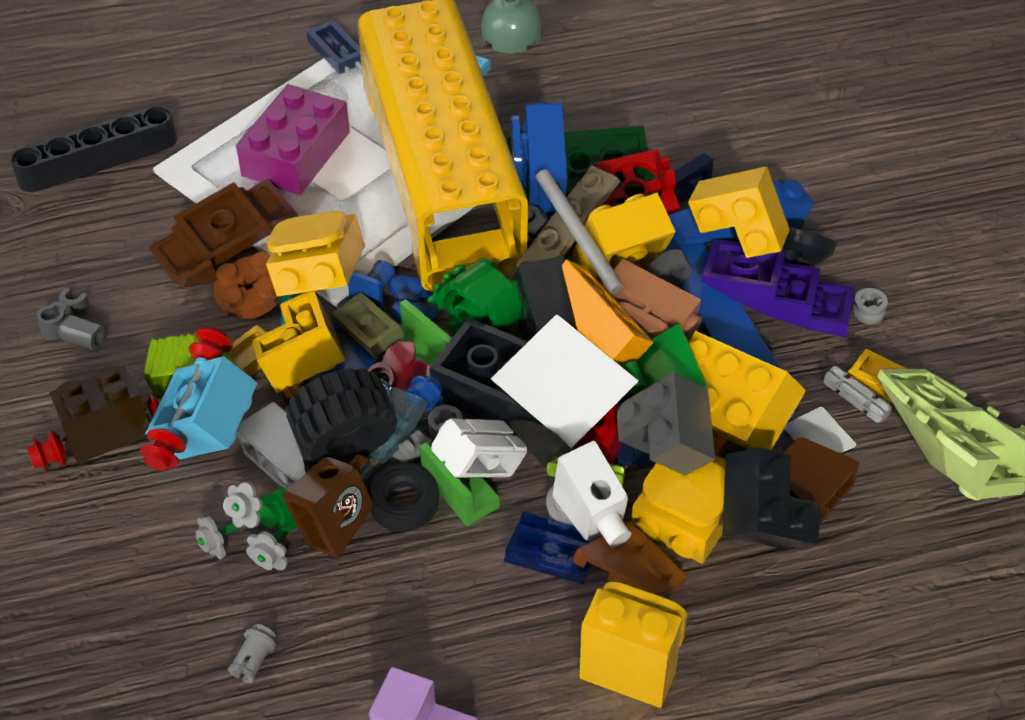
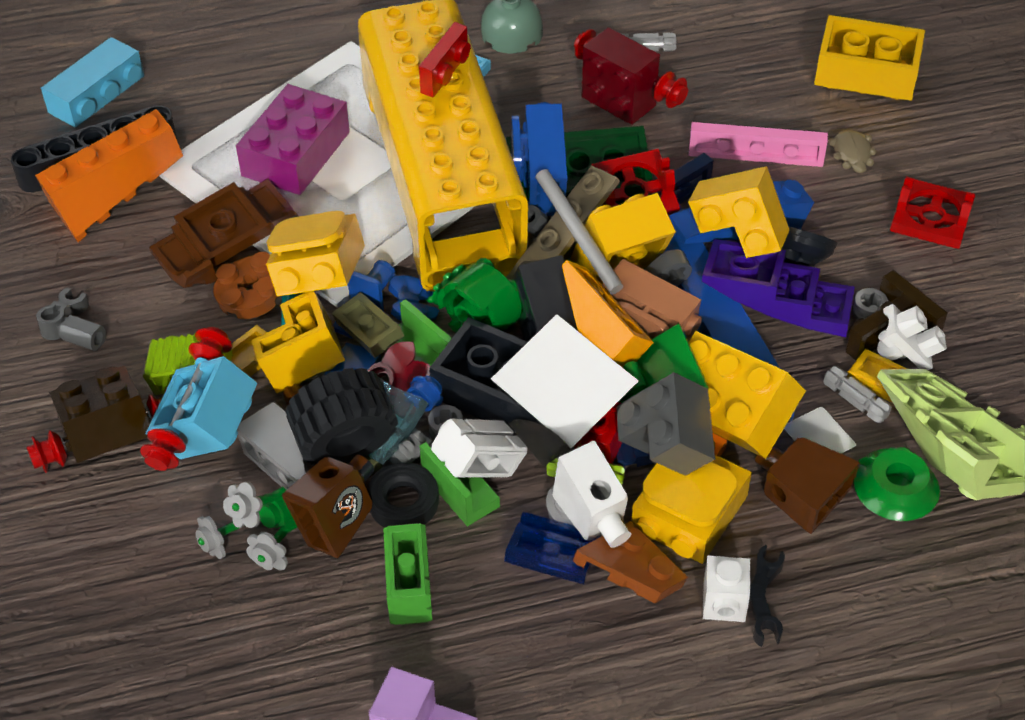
(92, 82): none -> medium azure brick
(109, 171): none -> orange wedge
(253, 651): light grey pin -> none
(330, 48): dark blue tile -> none
(407, 574): none -> bright green brick
(443, 59): none -> red plate
(624, 75): none -> dark red brick
(631, 642): yellow brick -> none
(654, 42): none -> light grey axle
(726, 588): none -> white brick
(758, 144): none -> bright pink fence
(760, 502): black brick -> none
(764, 574): none -> black piece
(853, 150): none -> dark tan piece
(869, 57): none -> yellow brick
(896, 484): none -> green piece
(904, 296): none -> dark brown bracket
(905, 339): none -> white hips
(928, 229): none -> red piece

